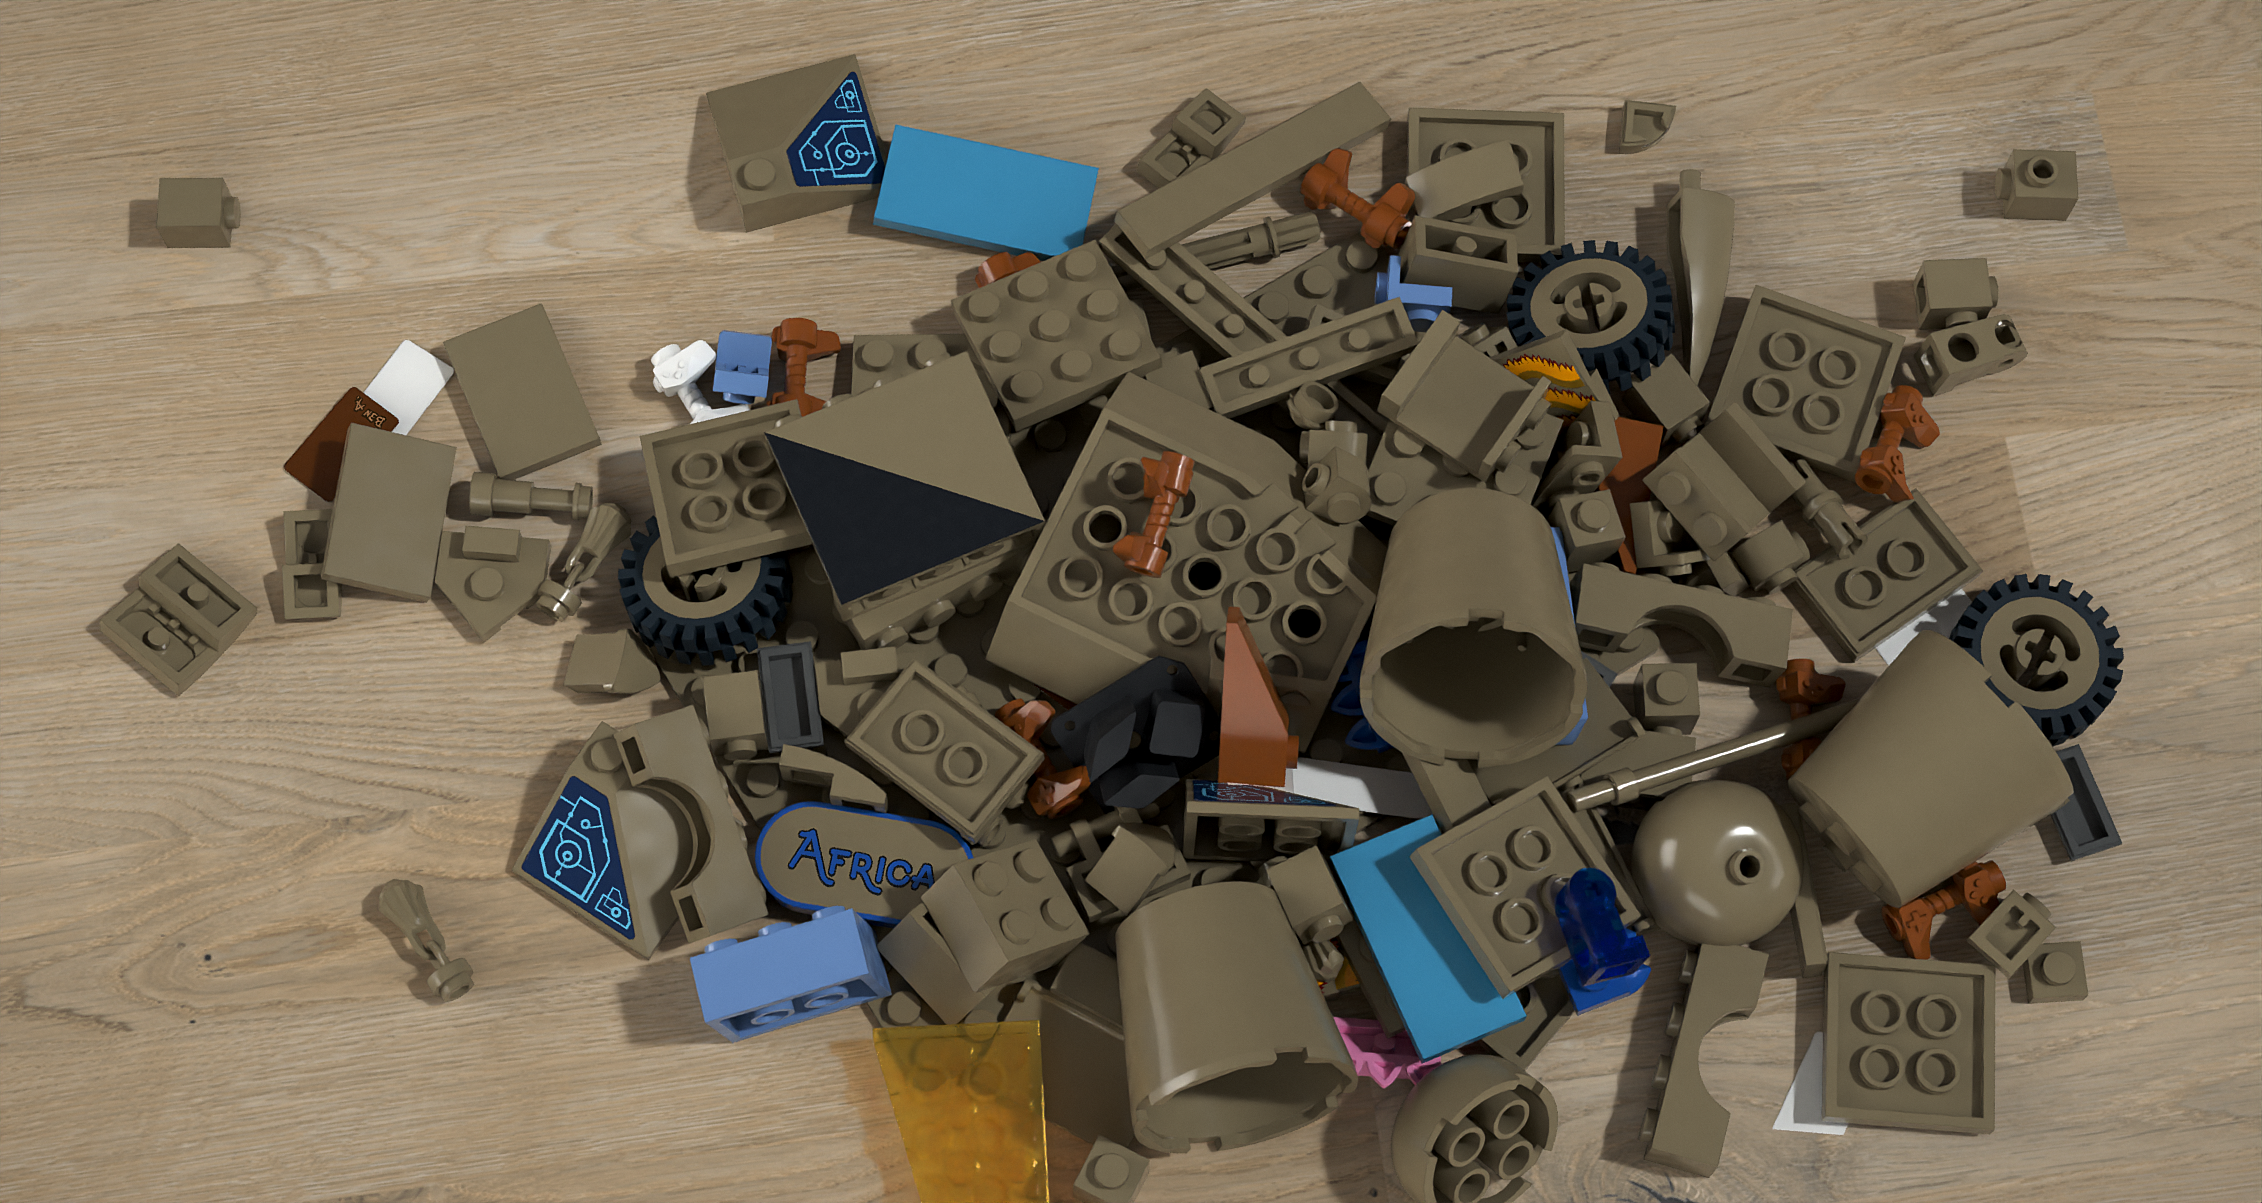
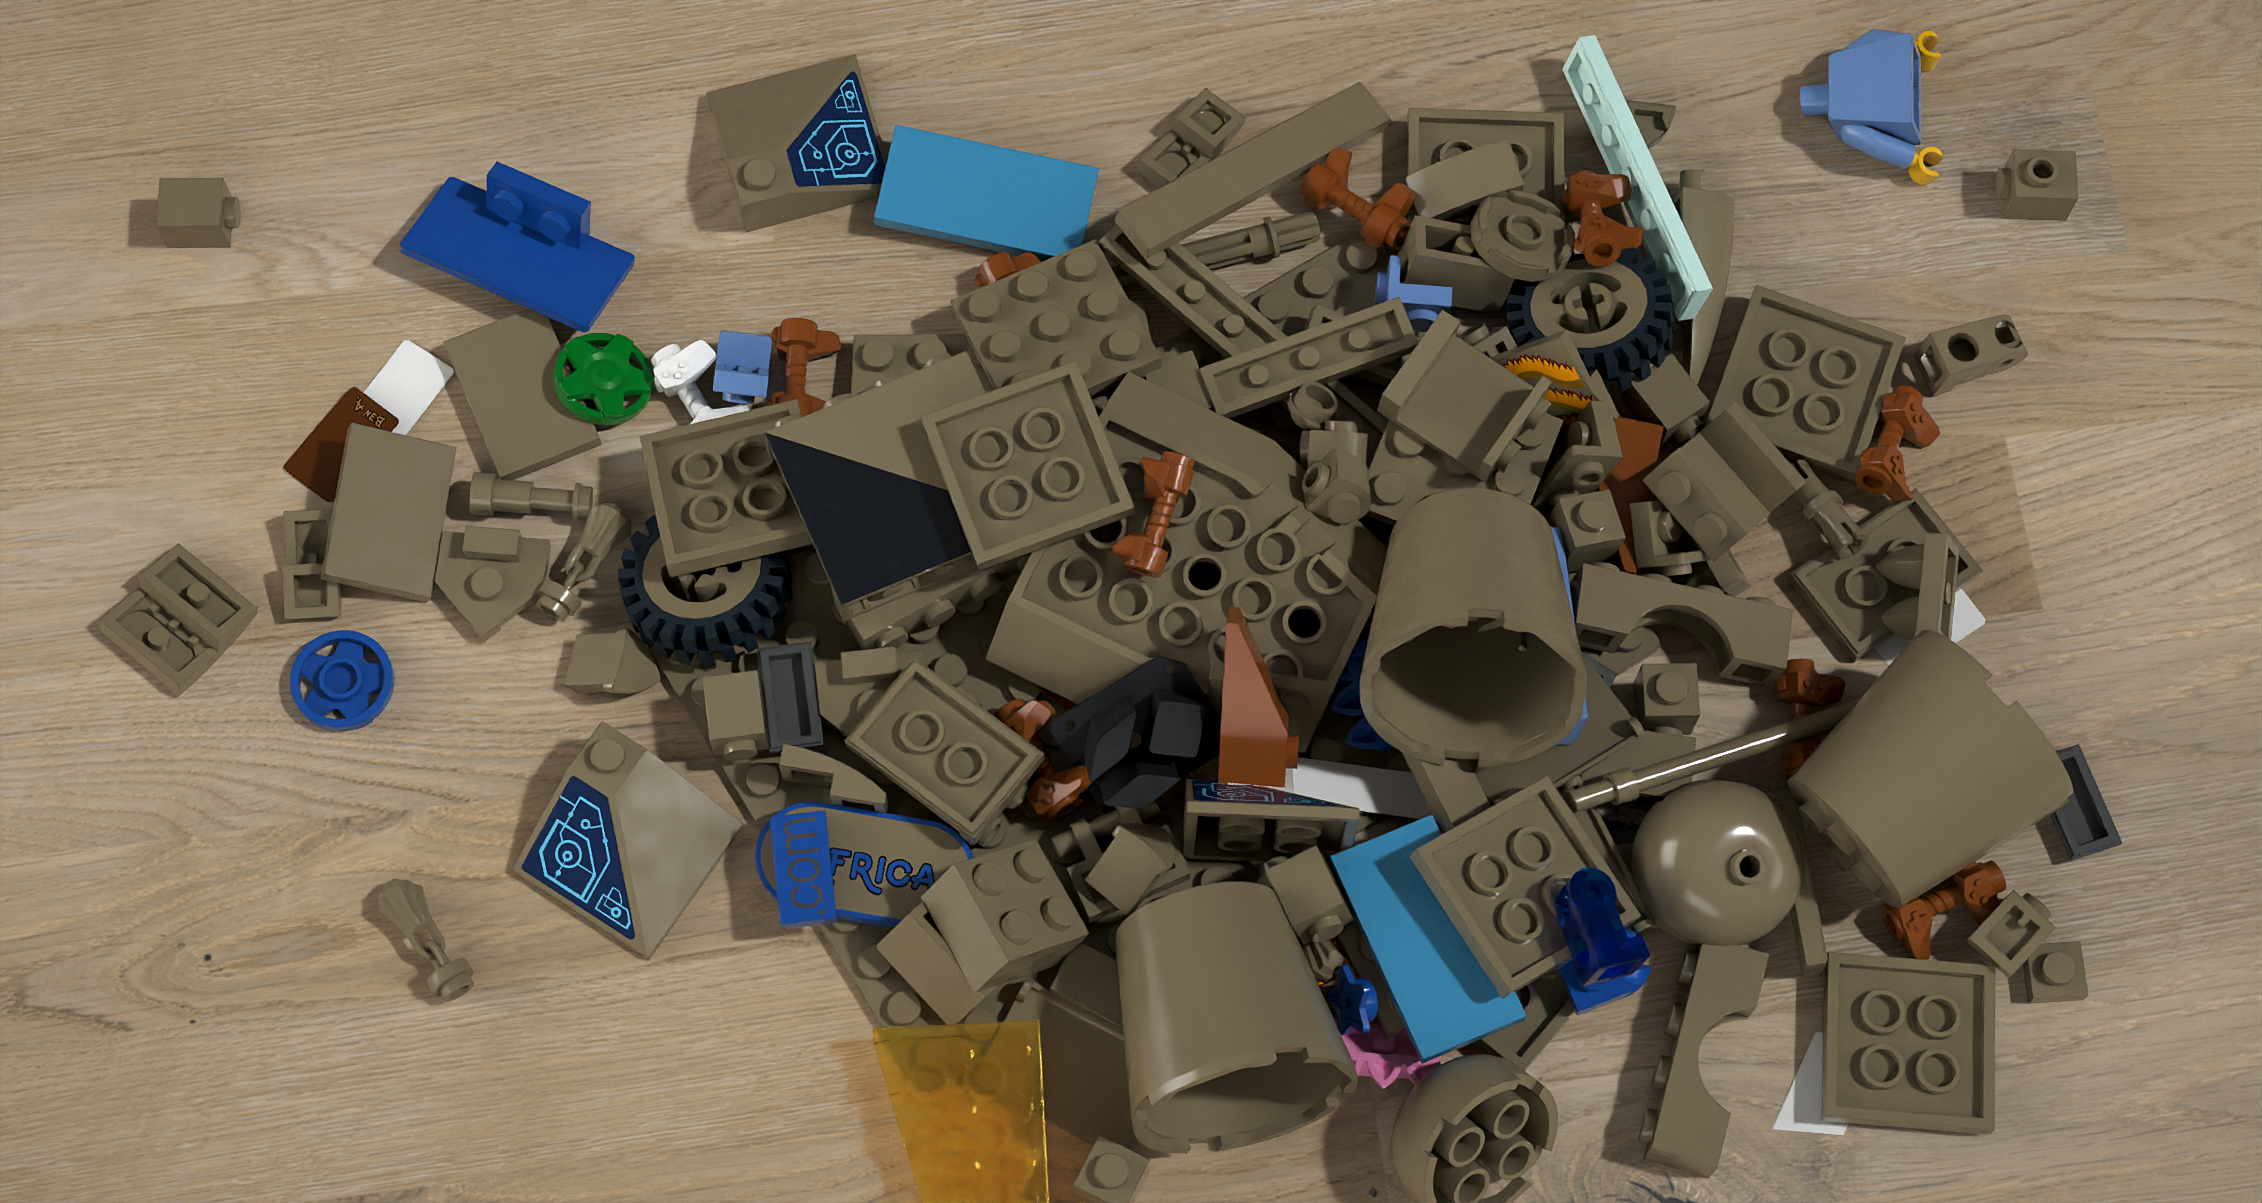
(342, 681): none -> blue wheel
(521, 245): none -> blue bracket
(603, 377): none -> green wheel
(675, 759): dark tan arch -> none
(789, 974): medium blue brick -> none
(803, 869): none -> blue tile
(1027, 465): none -> dark tan plate
(1354, 1002): none -> blue plate
(1522, 236): none -> dark tan tile
(1599, 235): none -> dark orange piece
(1627, 154): none -> light aqua tile
(1771, 558): dark tan plate -> none
(1877, 98): none -> medium blue torso
(1934, 572): none -> dark tan tile
(1954, 292): dark tan brick -> none
(2076, 662): wheel -> none

